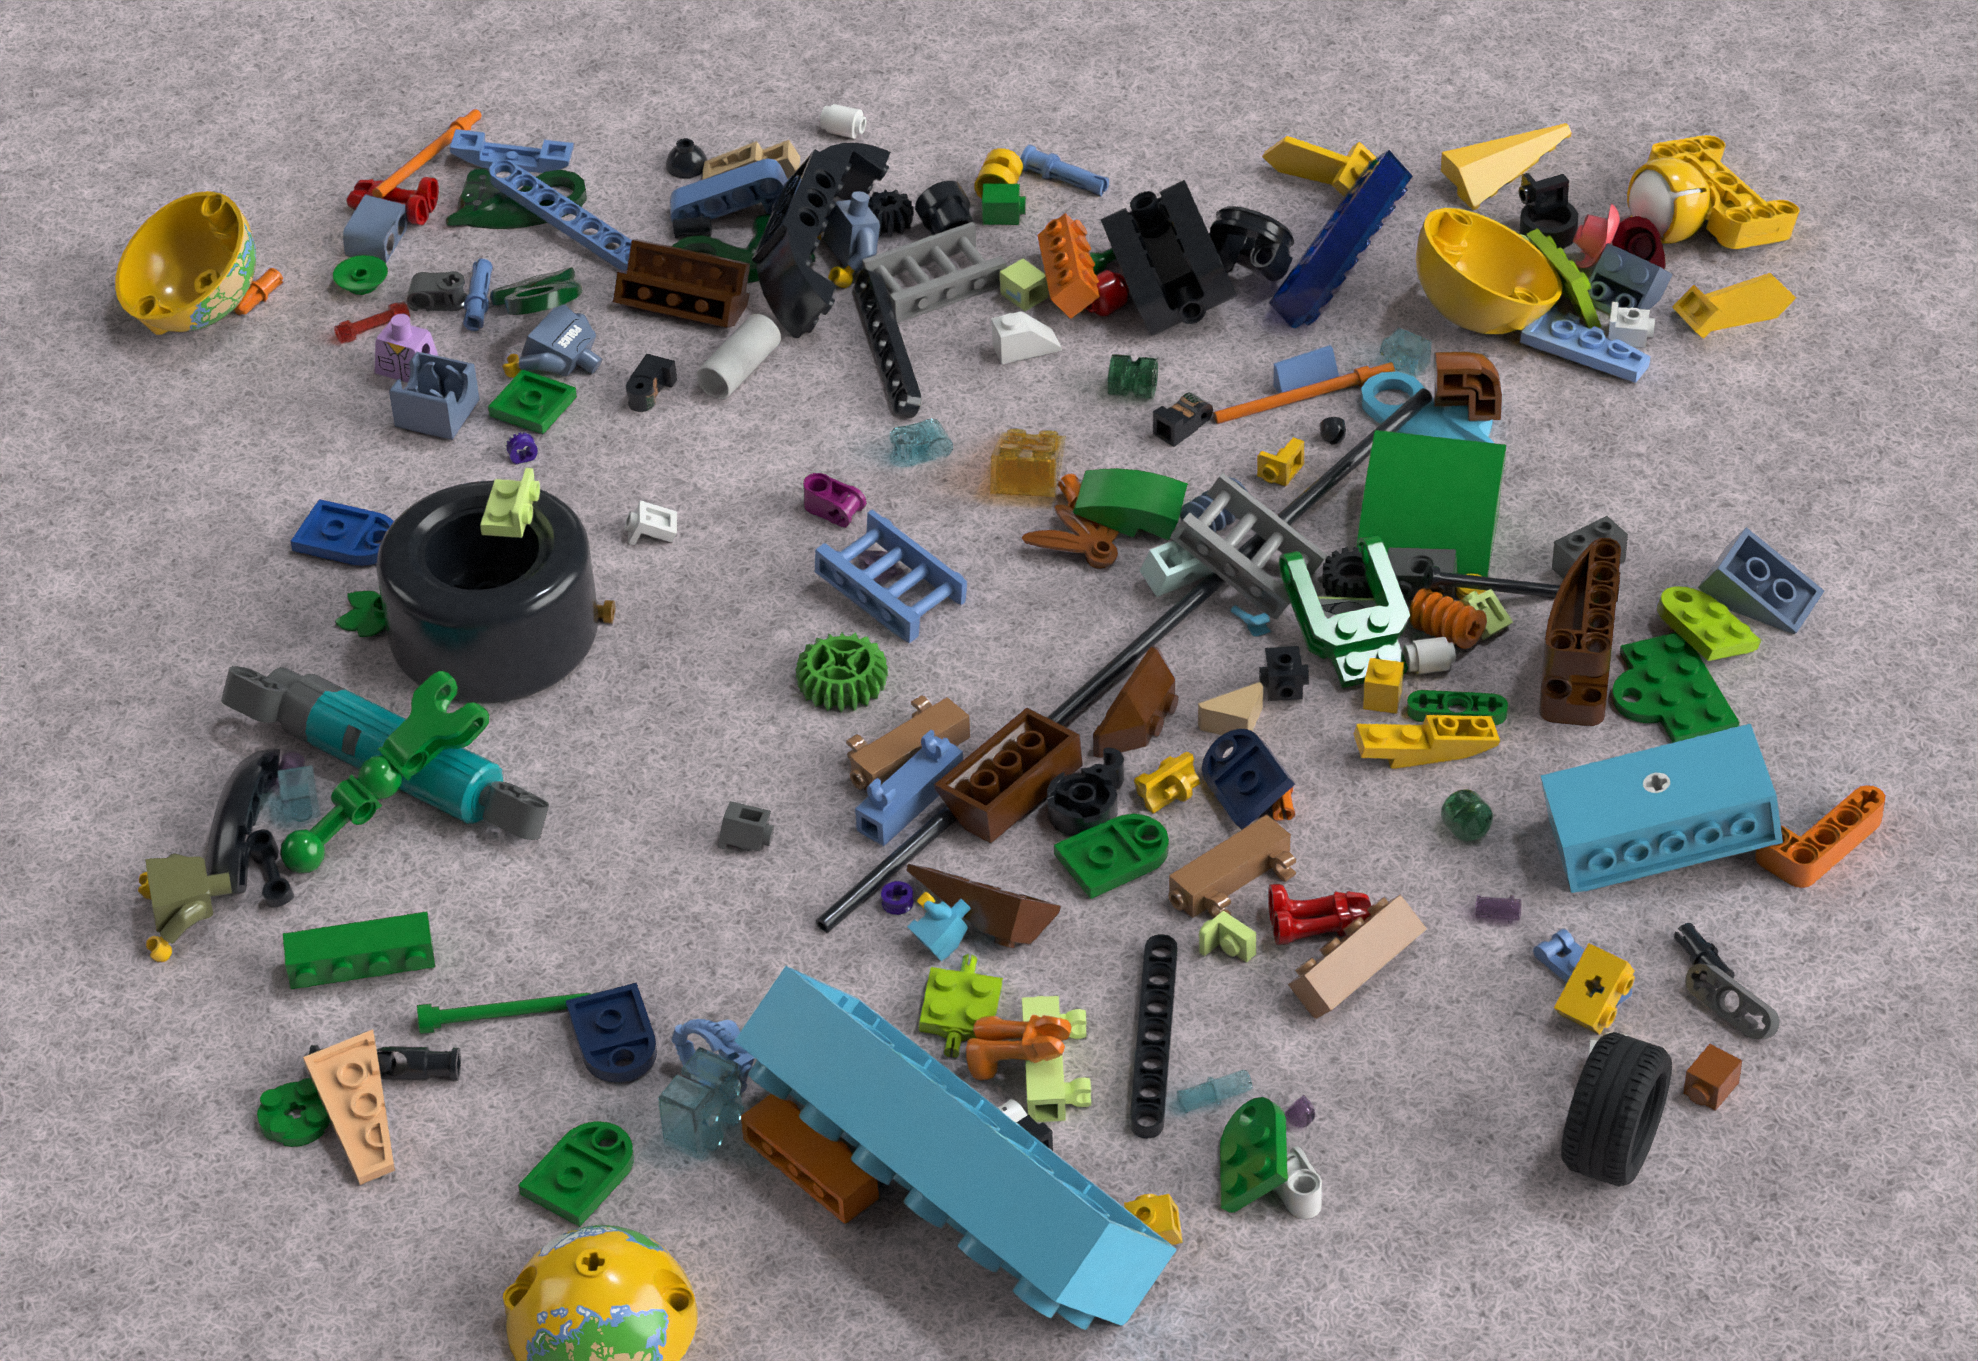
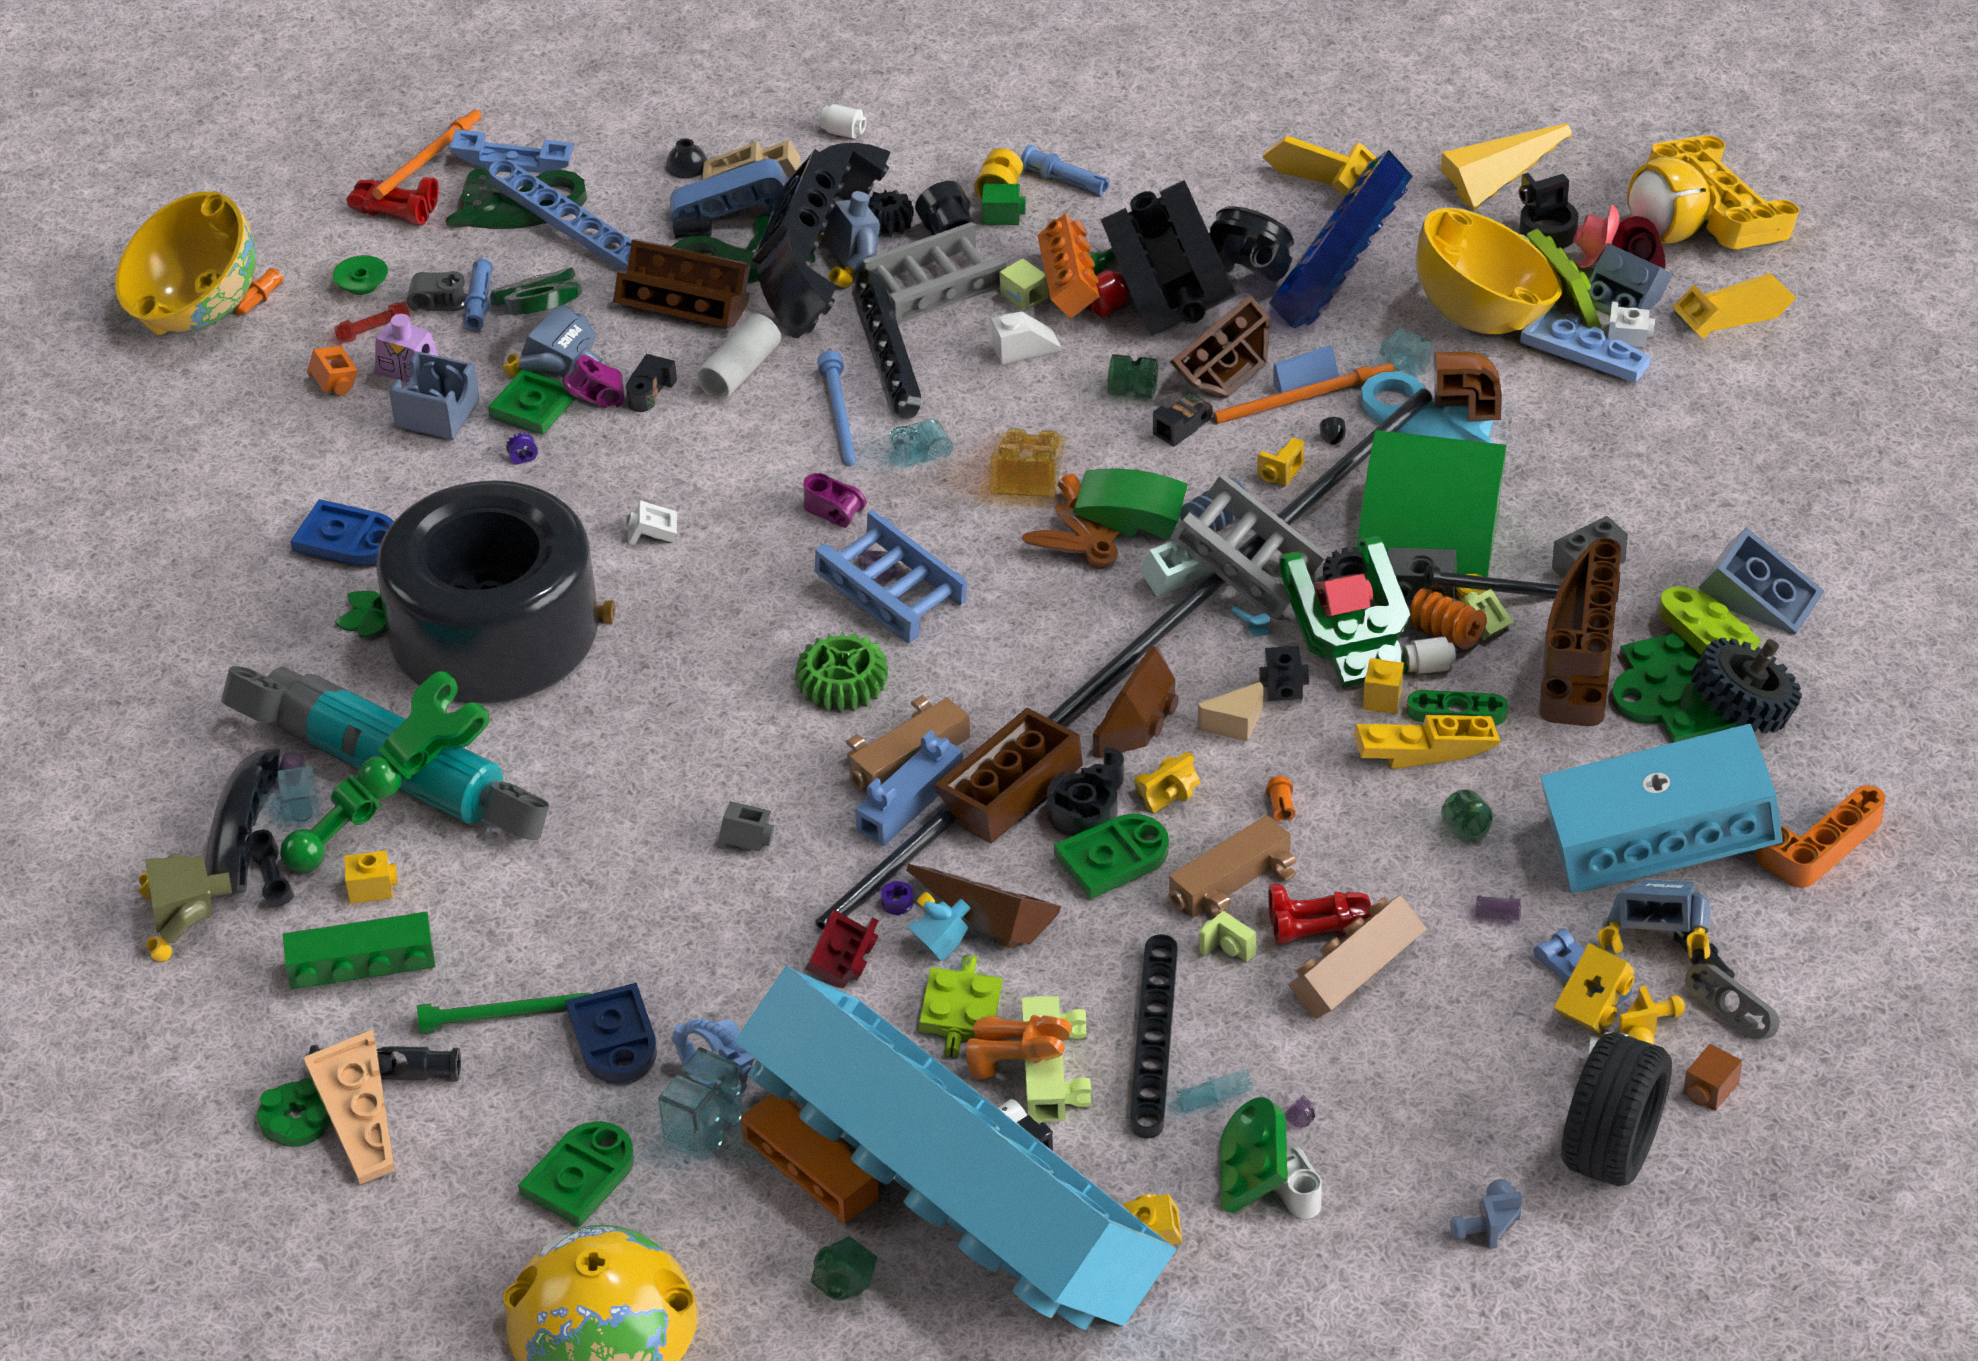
(337, 375): none -> orange brick
(369, 876): none -> yellow brick
(370, 225): sand blue piece -> none
(510, 506): yellowish green bracket -> none
(596, 382): none -> magenta piece
(831, 366): none -> medium blue piece
(841, 949): none -> dark red bracket
(843, 1269): none -> clear green brick
(1227, 351): none -> reddish brown wedge
(1247, 778): dark blue plate -> none
(1344, 594): none -> coral brick
(1498, 1211): none -> sand blue piece
(1642, 1016): none -> yellow piece
(1659, 907): none -> sand blue torso
(1746, 684): none -> black wheel

